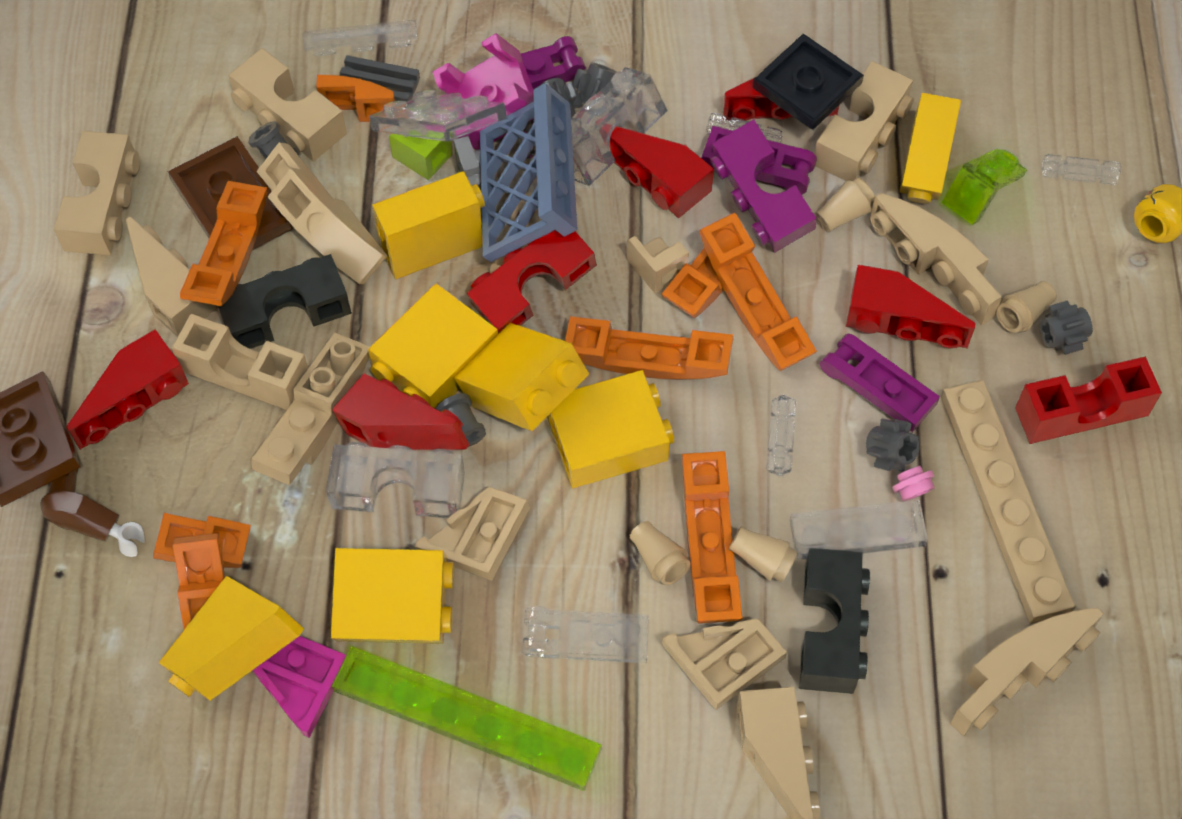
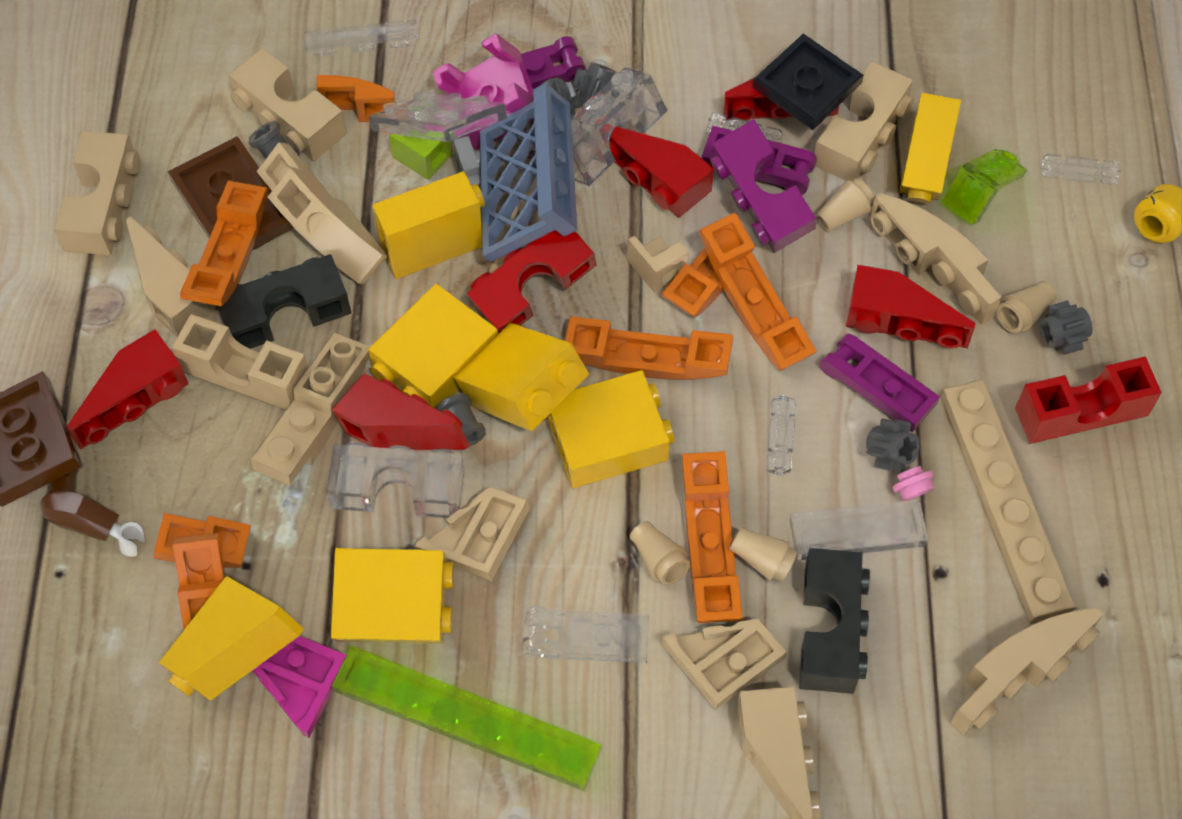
(384, 75): dark grey tile -> none

